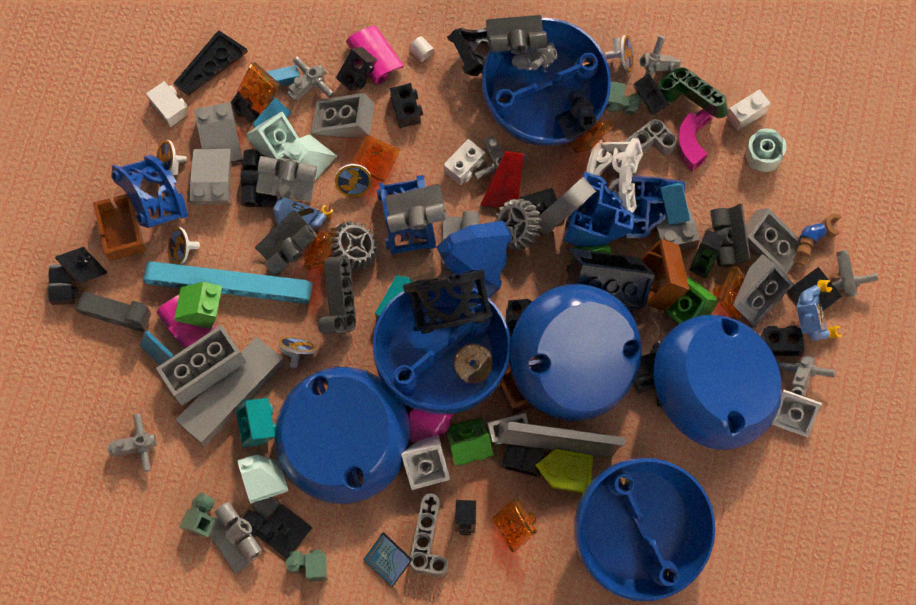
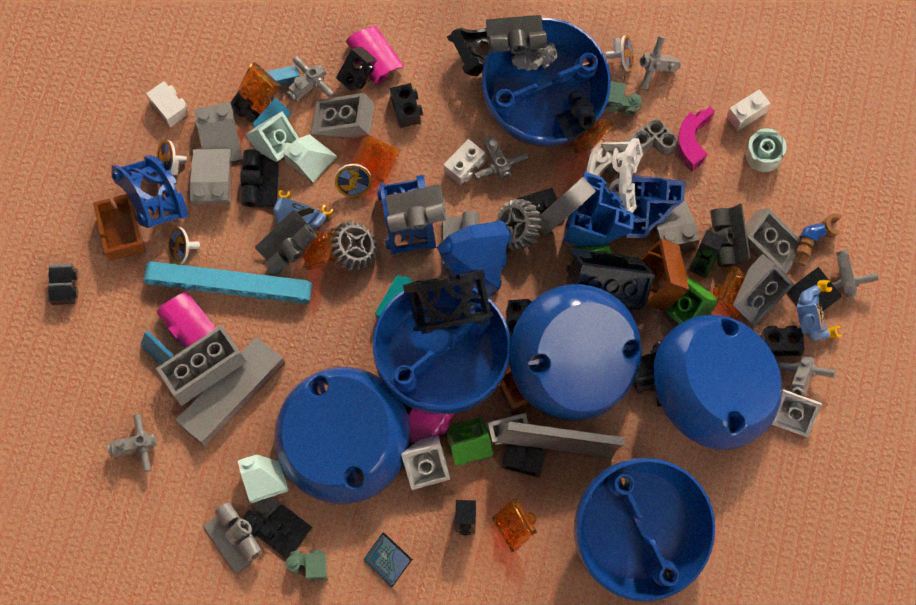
(81, 265): black piece -> none
(130, 316): dark grey beam -> none
(196, 519): sand green brick -> none
(198, 304): bright green slope -> none
(210, 61): black wing -> none
(255, 422): teal brick -> none
(286, 178): light grey panel -> none
(294, 347): shield -> none
(340, 297): dark grey beam -> none
(421, 49): white brick -> none
(428, 534): light grey beam -> none
(481, 367): clear orange plate -> none
(506, 180): red wing -> none
(567, 470): neon yellow tile -> none
(650, 94): black brick -> none
(675, 203): dark azure slope -> none
(686, 83): dark green beam -> none

